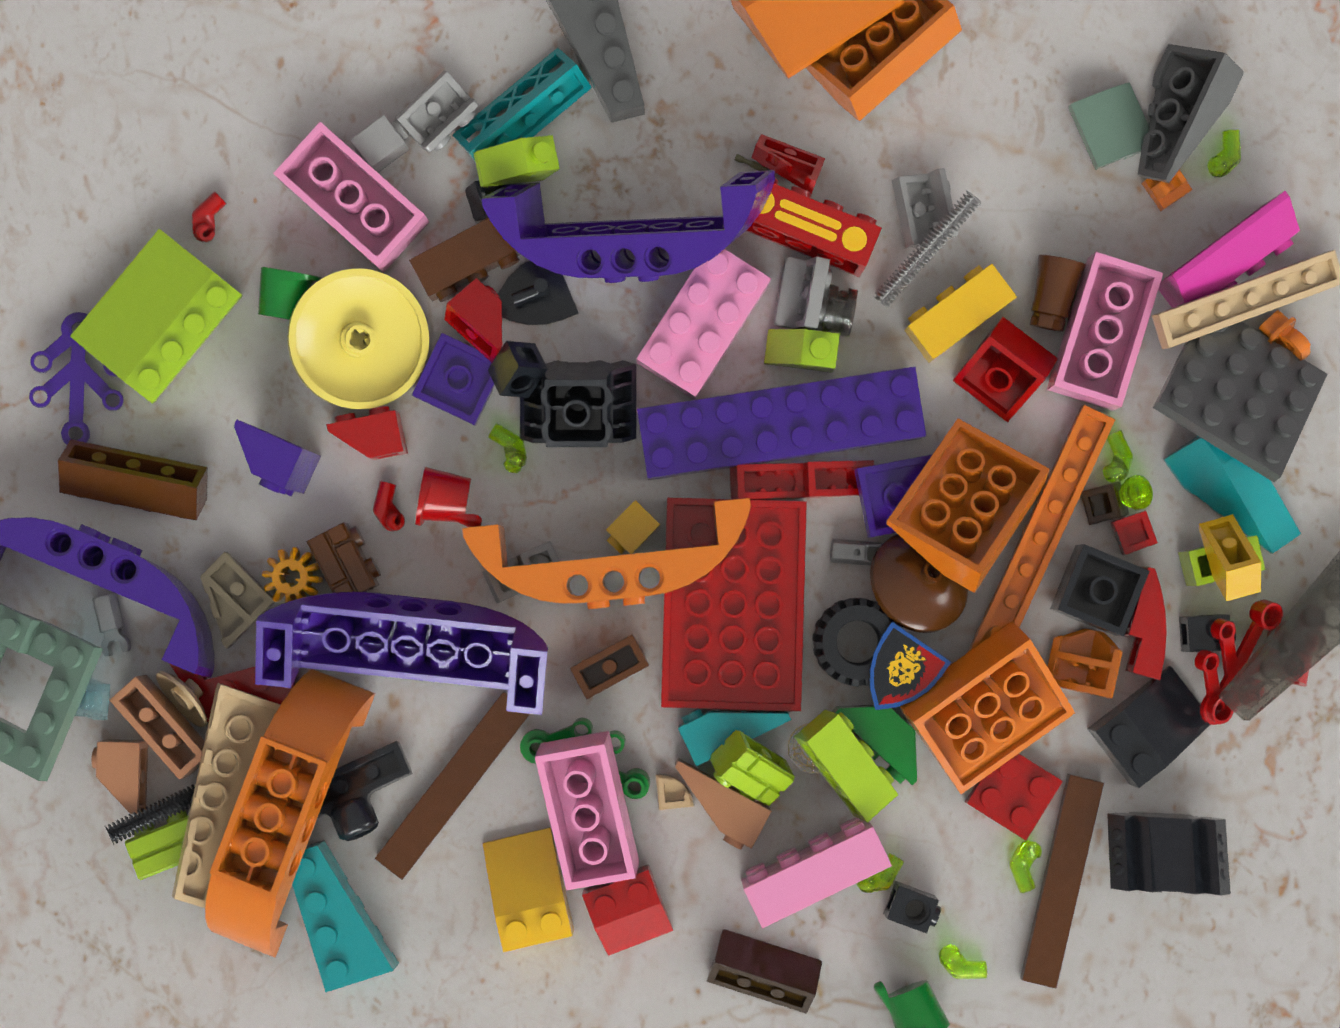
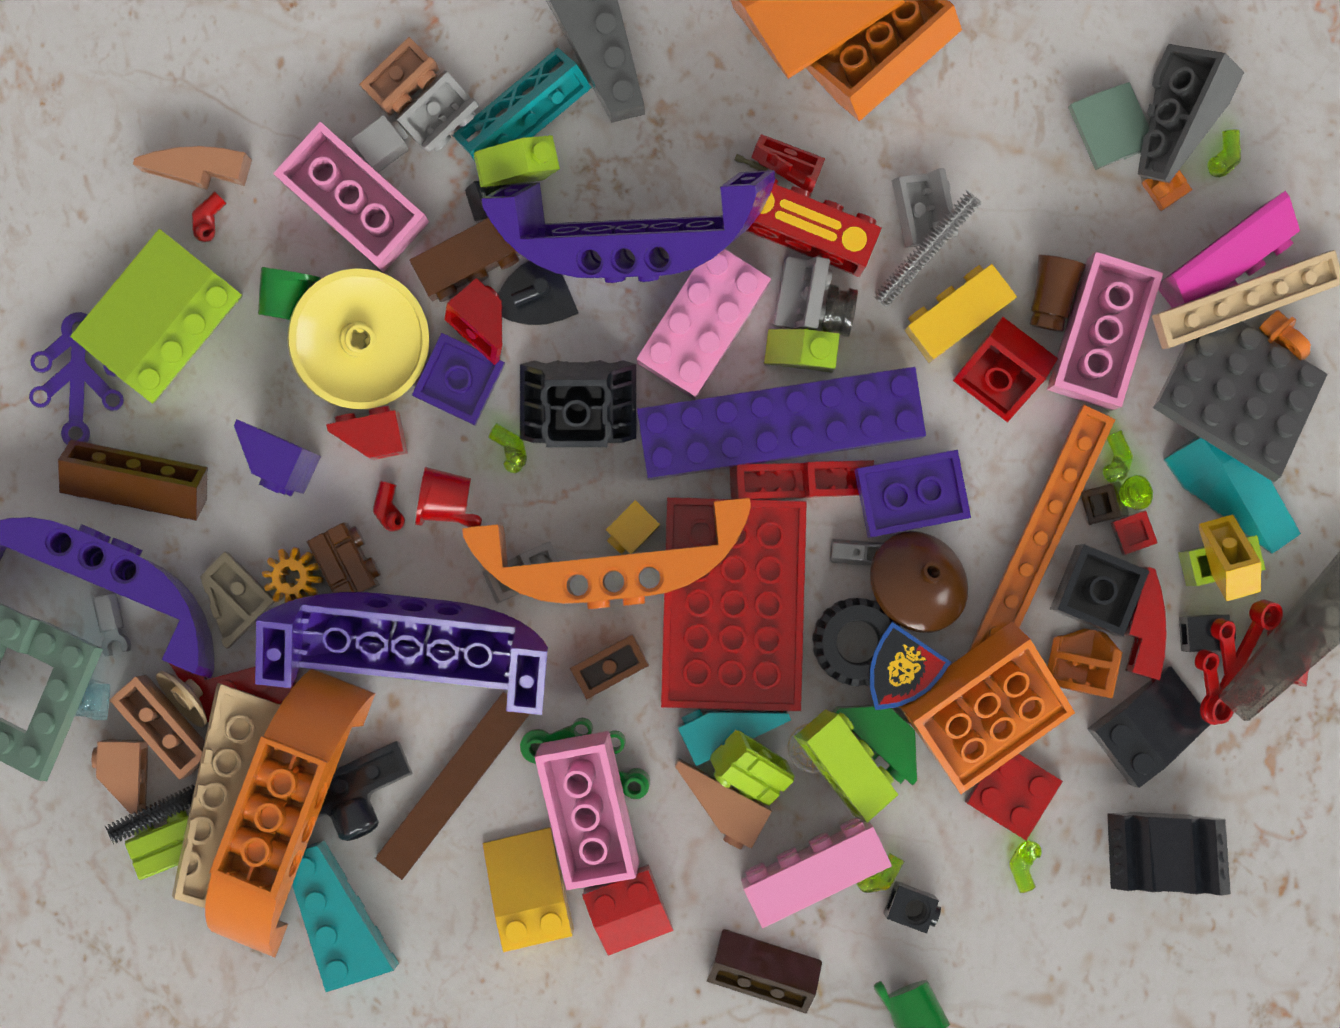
(196, 165): none -> nougat slope
(400, 77): none -> nougat bracket
(517, 369): black brick -> none
(672, 793): tan tile -> none
(959, 967): clear neon green arm -> none
(967, 503): orange slope -> none
(1062, 881): reddish brown tile -> none

